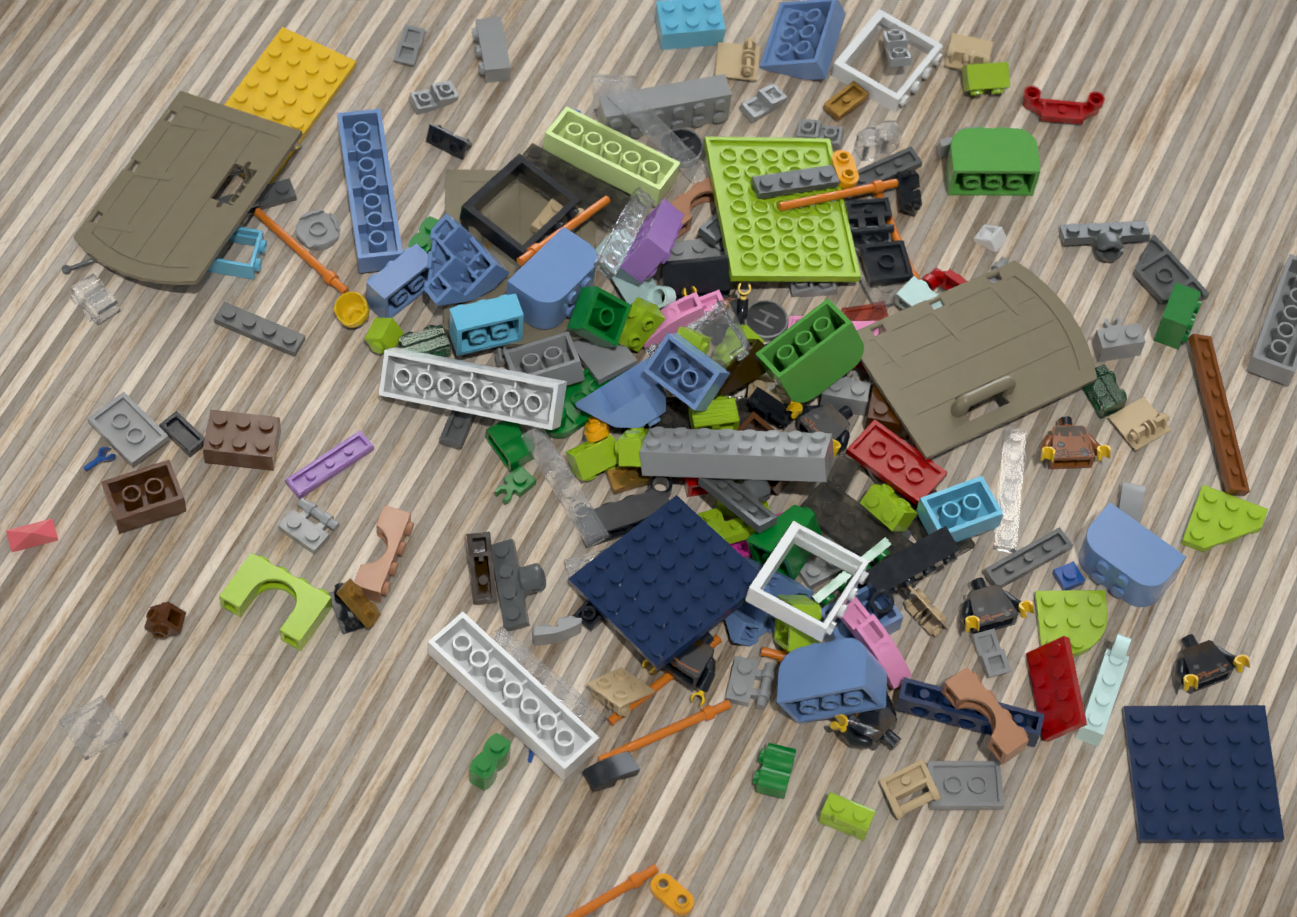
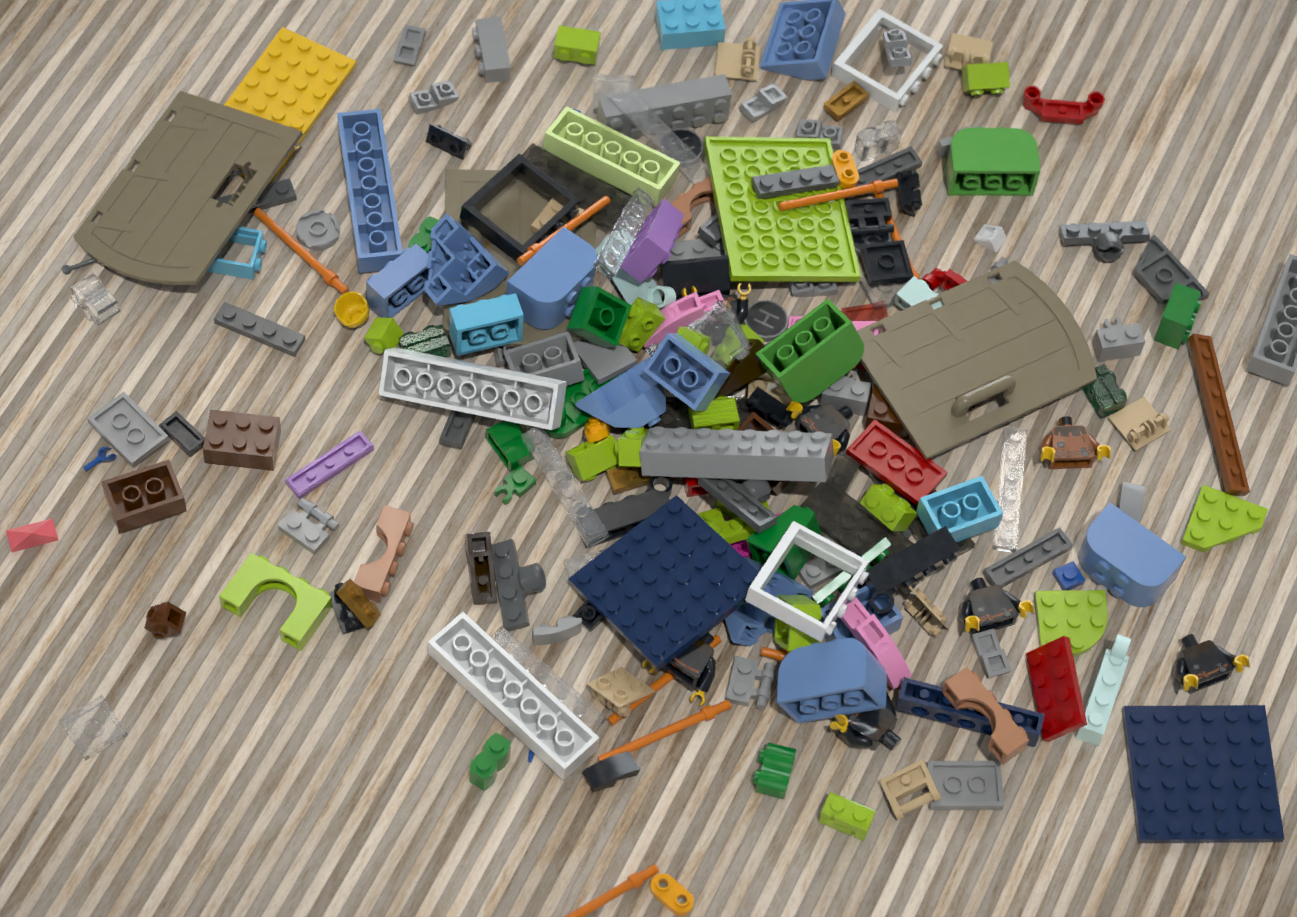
(577, 45): none -> lime brick

